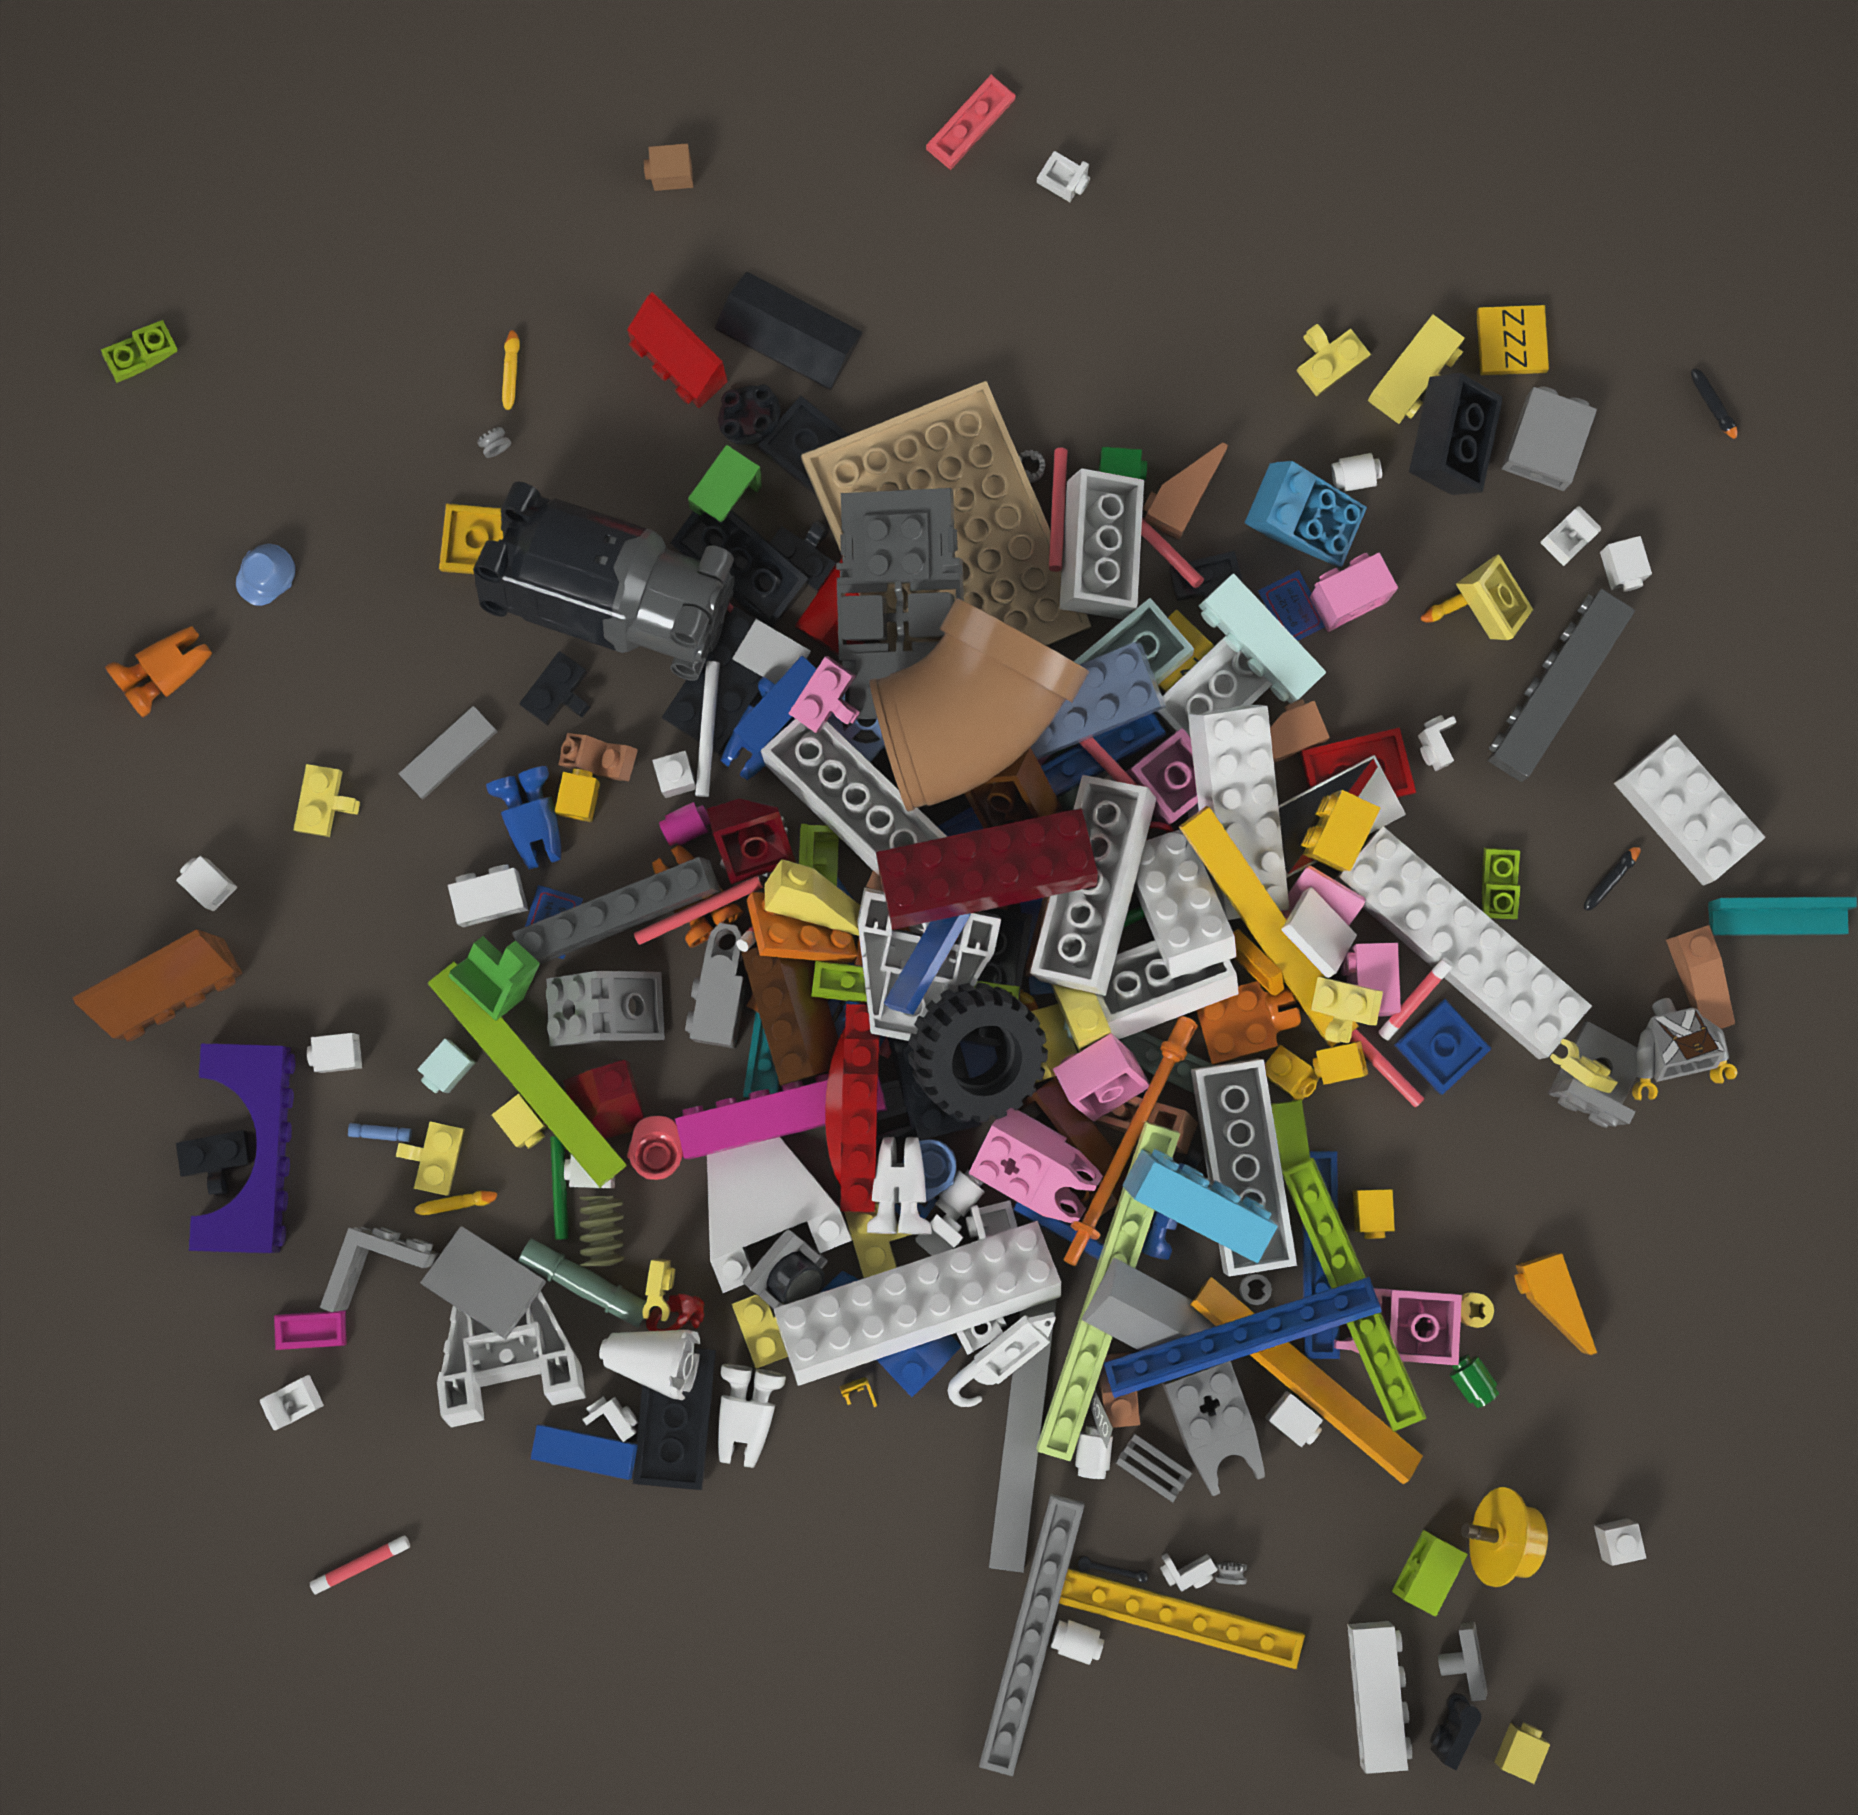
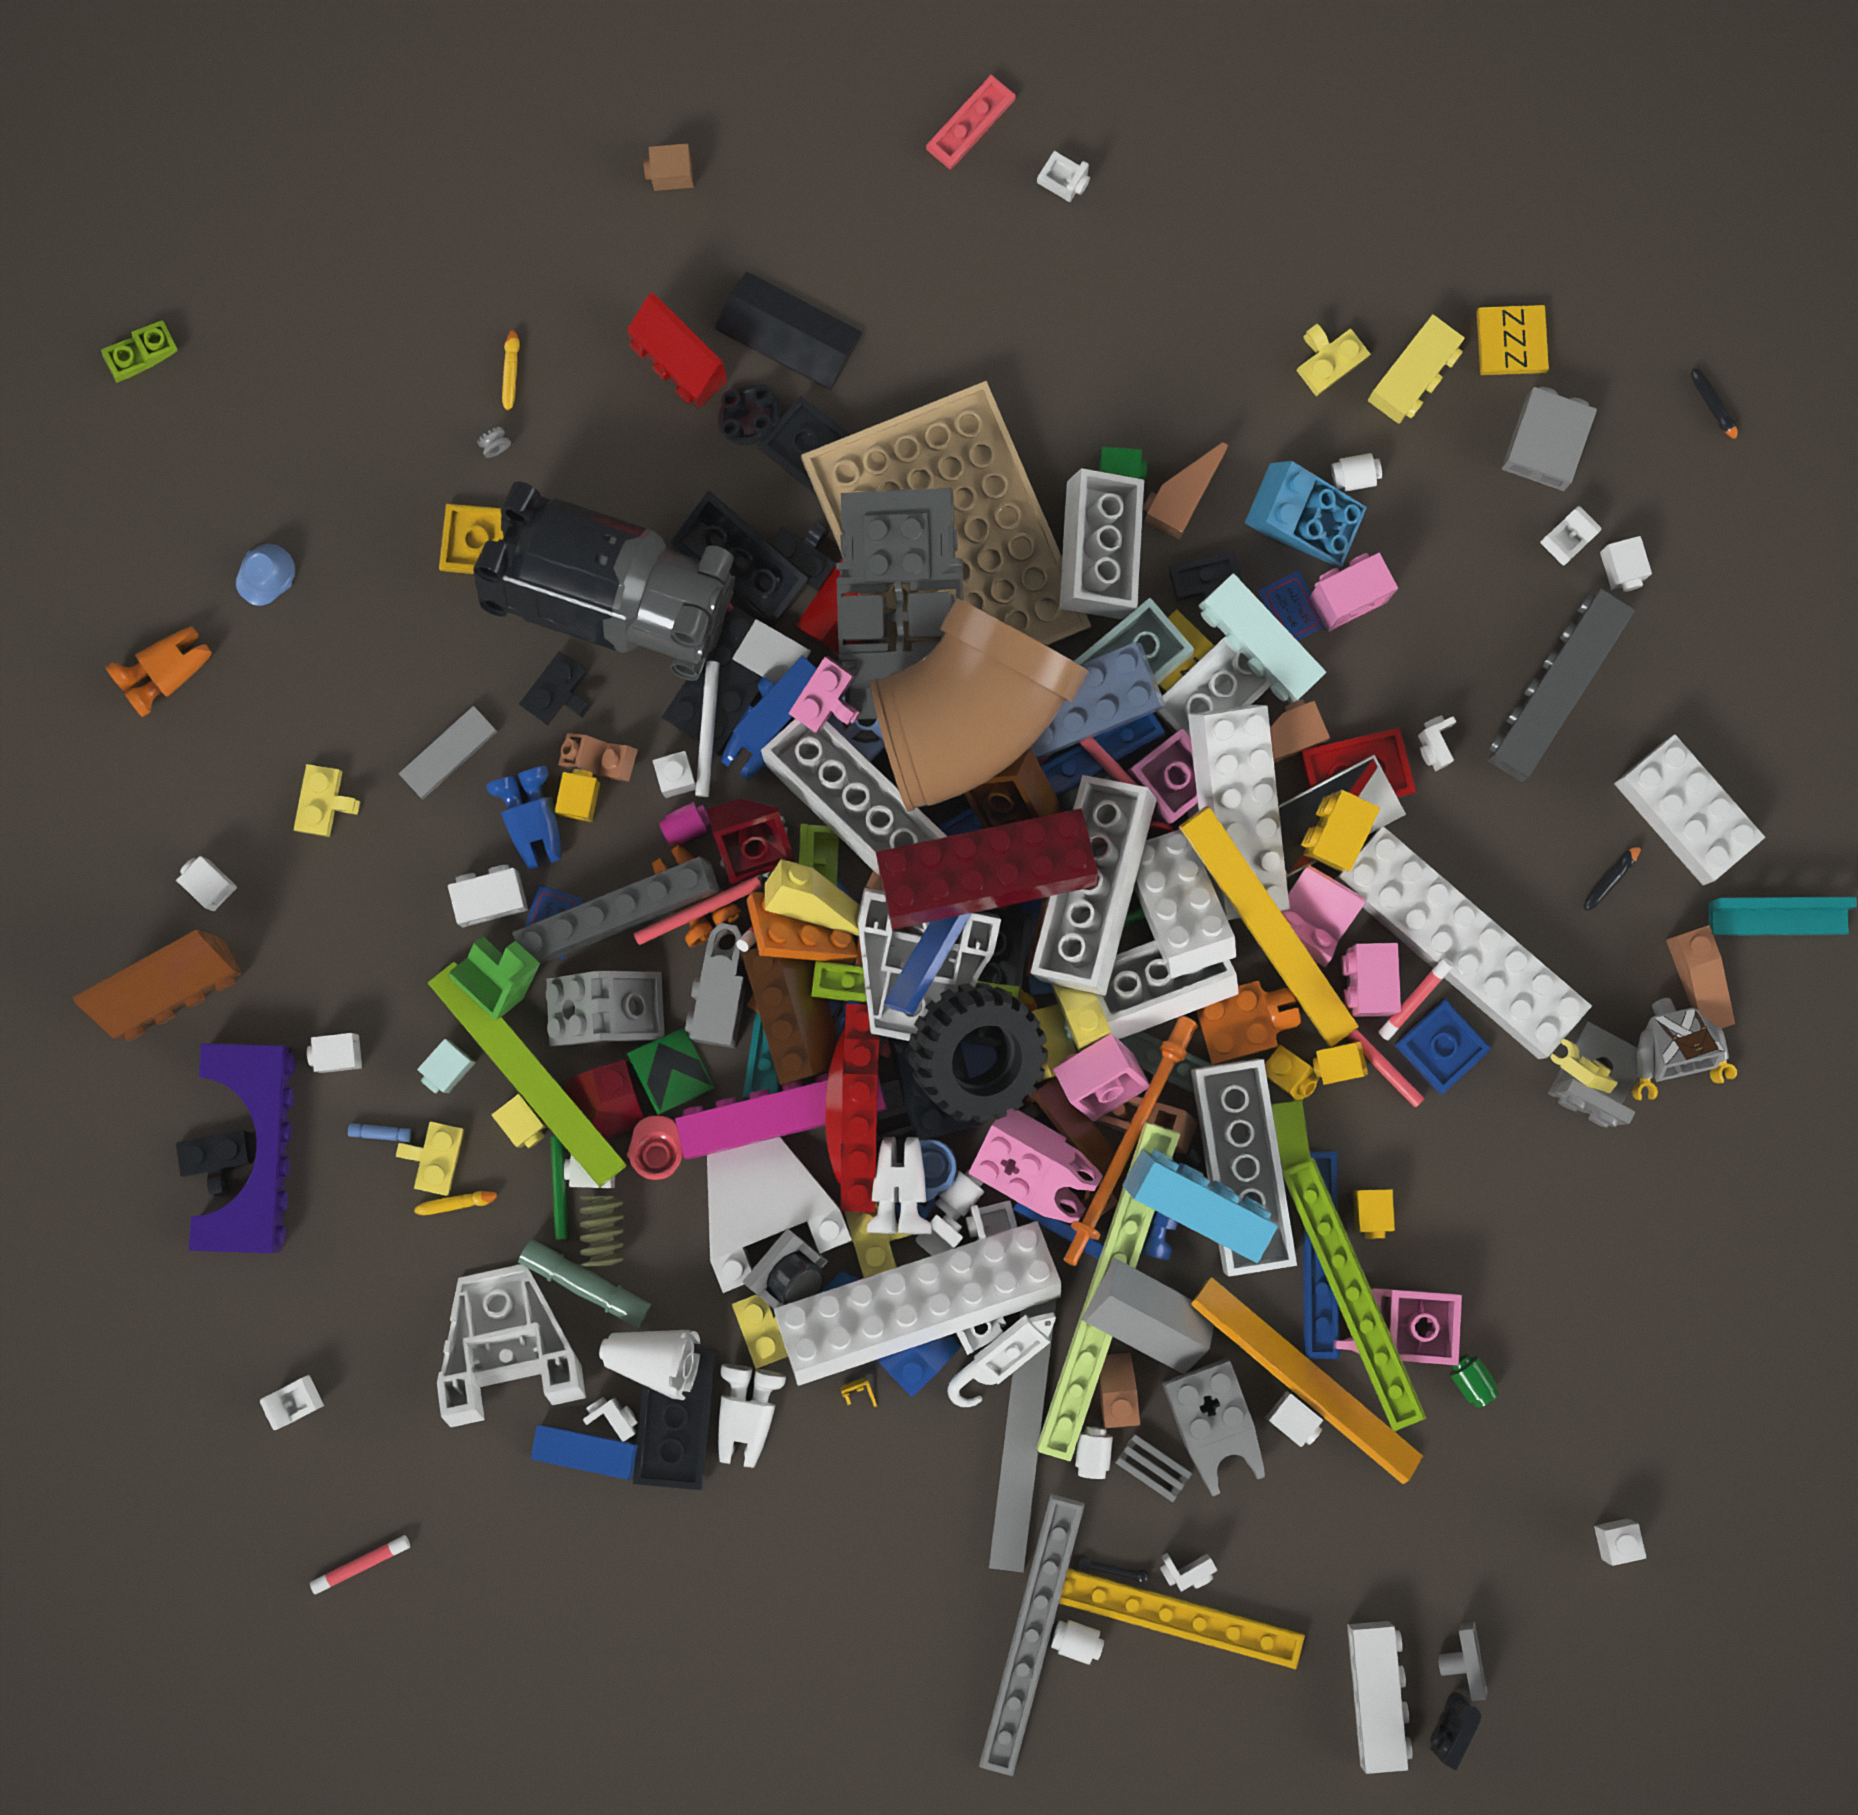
(310, 1330): dark pink tile -> none
(353, 1256): light grey bracket -> none
(483, 1282): light grey tile -> none
(660, 1279): light yellow plate -> none
(670, 1071): none -> green piece
(685, 1306): red piece -> none
(725, 484): bright green panel -> none
(1034, 457): light grey bush -> none
(1058, 509): coral bar -> none
(1101, 1419): light grey sticker -> none
(1171, 555): coral bar -> none
(1231, 1574): light grey bush -> none
(1242, 1337): blue tile -> none
(1258, 964): light orange tile -> none
(1266, 1289): light grey bush -> none
(1319, 932): white tile -> none
(1347, 1004): light yellow plate -> none
(1429, 1573): lime hinge -> none
(1436, 612): yellow piece -> none
(1455, 434): black brick -> none
(1470, 1307): light yellow wheel -> none
(1495, 599): light yellow slope -> none
(1500, 883): lime slope -> none
(1505, 1538): yellow piece -> none
(1522, 1751): light yellow brick -> none
(1553, 1294): light orange slope -> none

